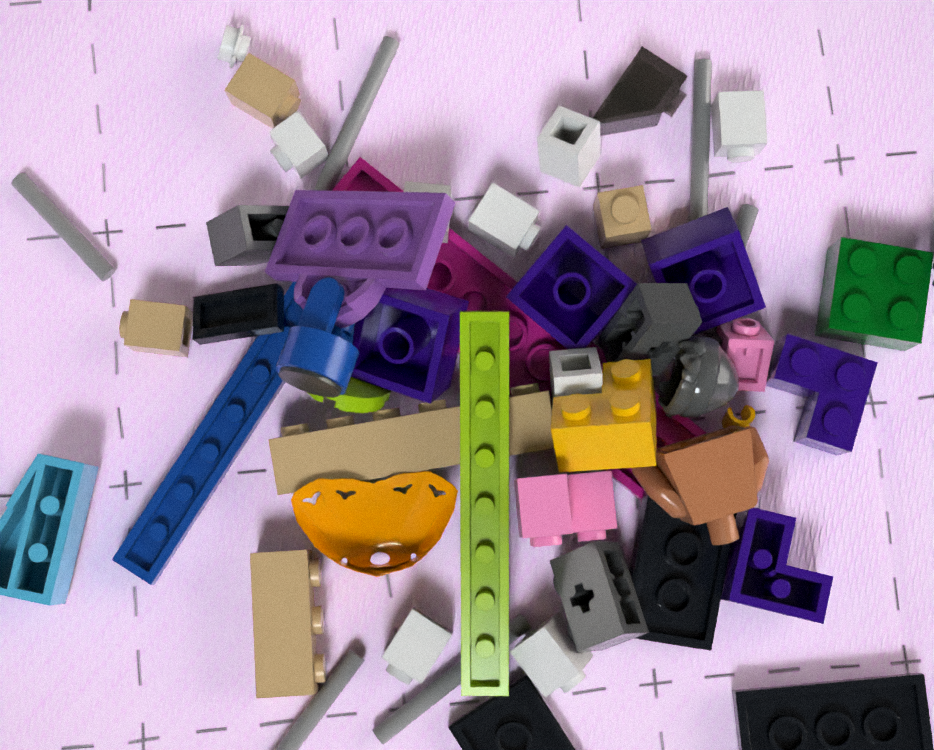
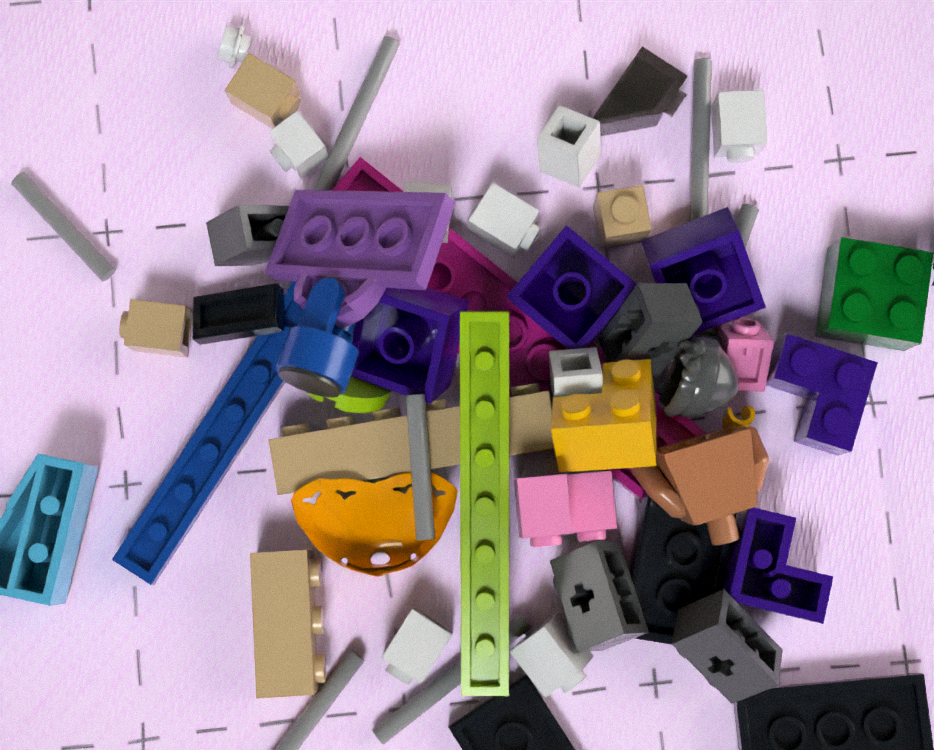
(420, 467): none -> light grey bar
(727, 647): none -> dark grey brick

